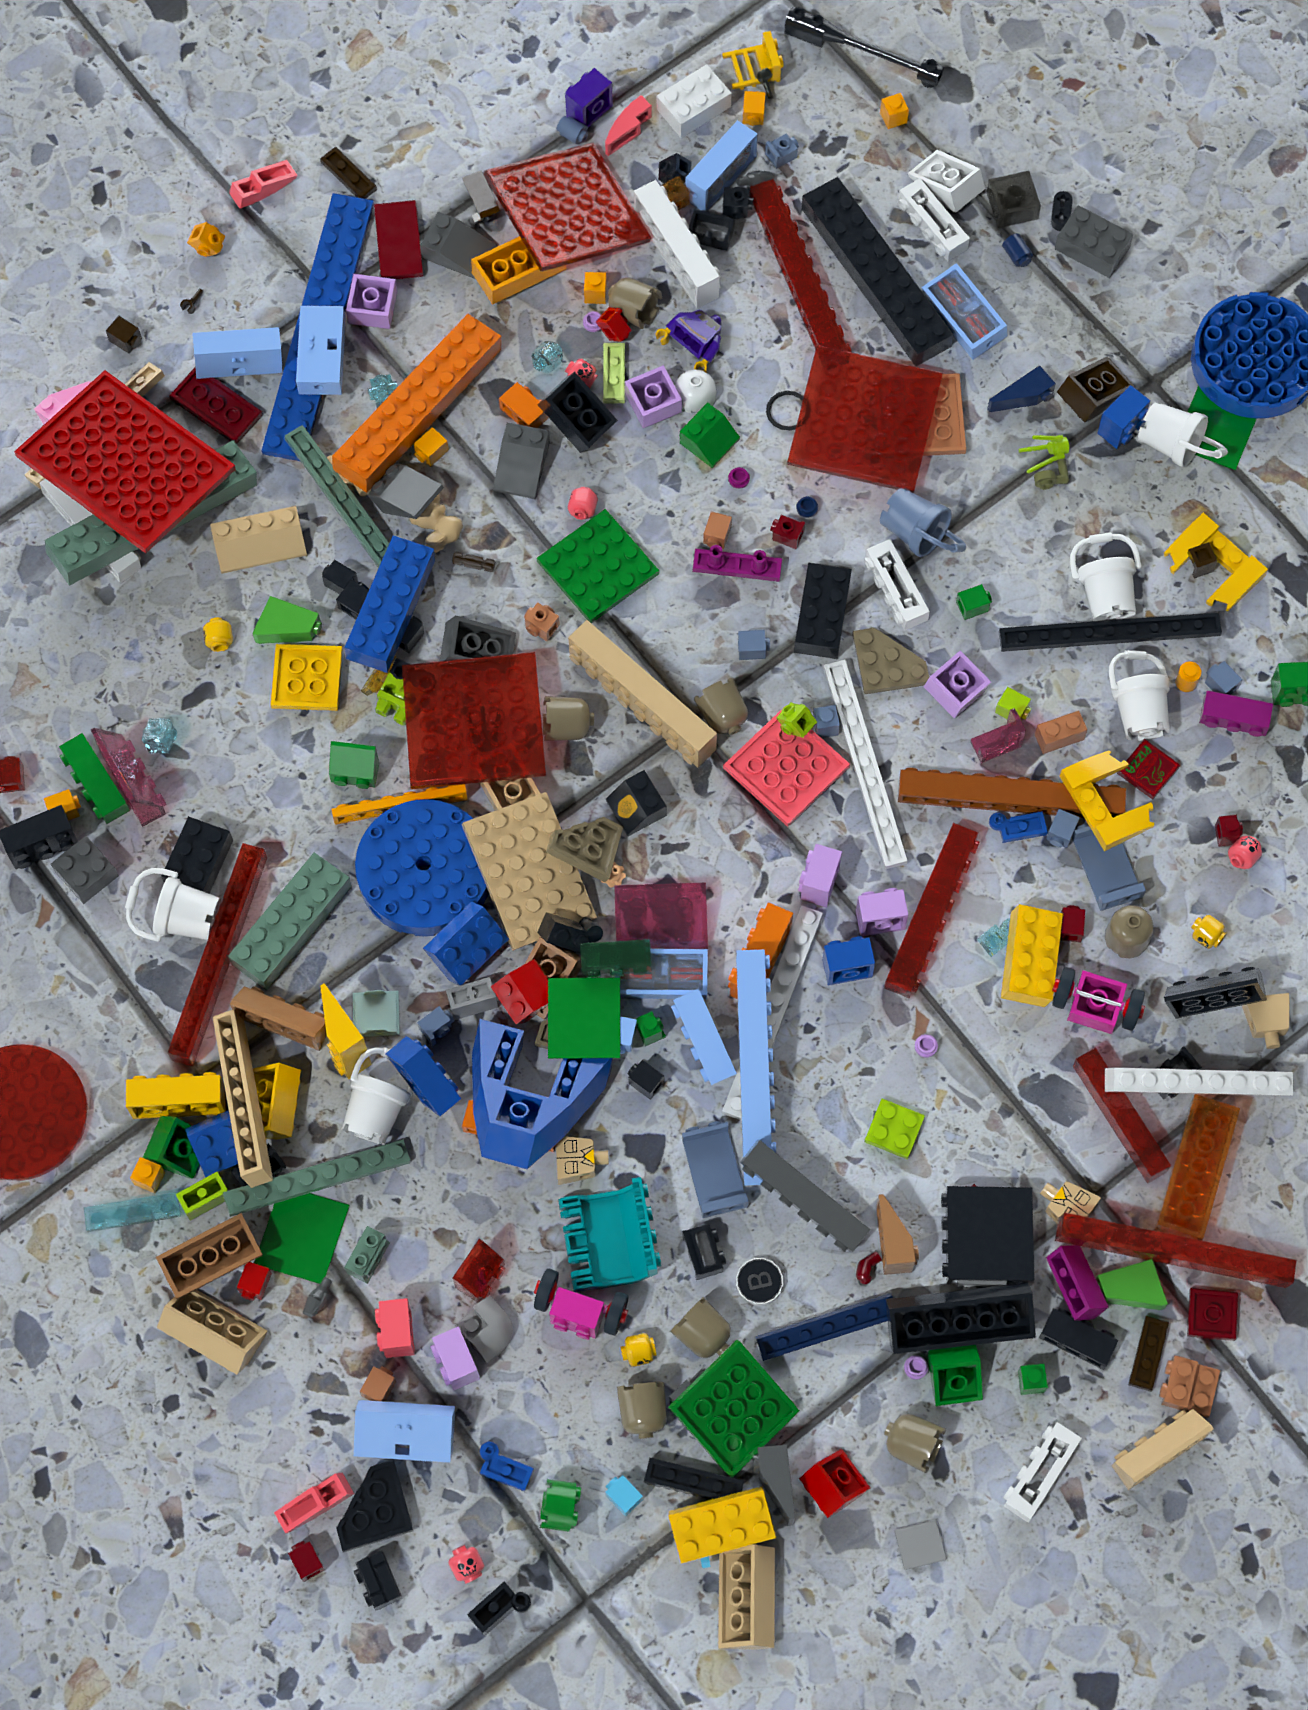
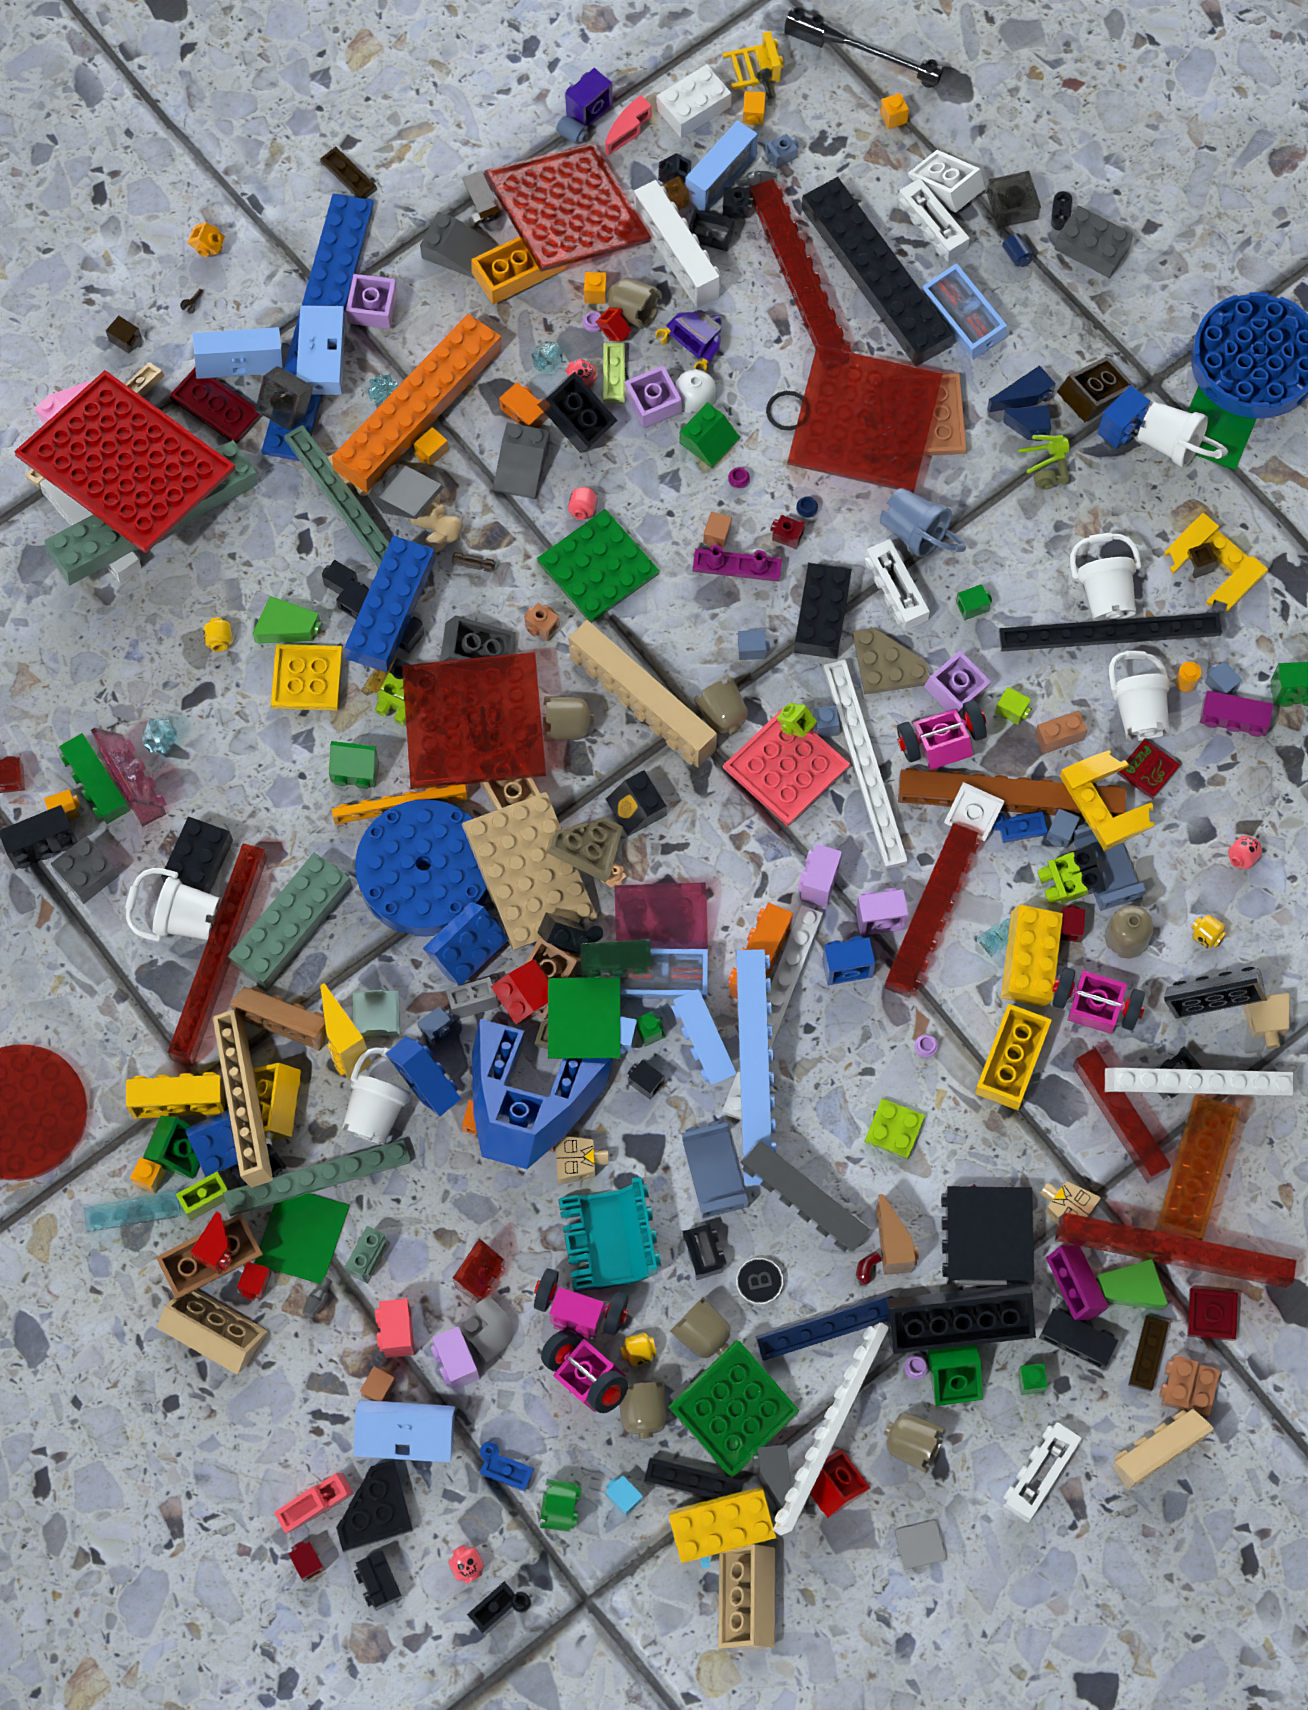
(214, 1246): none -> red slope
(258, 539): tan slope -> none
(262, 183): coral slope -> none
(283, 398): none -> clear smoke brick
(398, 240): dark red tile -> none
(584, 1371): none -> brick
(828, 1432): none -> white plate
(943, 736): none -> brick
(974, 810): none -> white tile
(1000, 740): clear pink panel -> none
(1013, 1056): none -> yellow brick
(1029, 421): none -> dark blue slope
(1073, 876): none -> lime hips
(1228, 830): dark red brick -> none

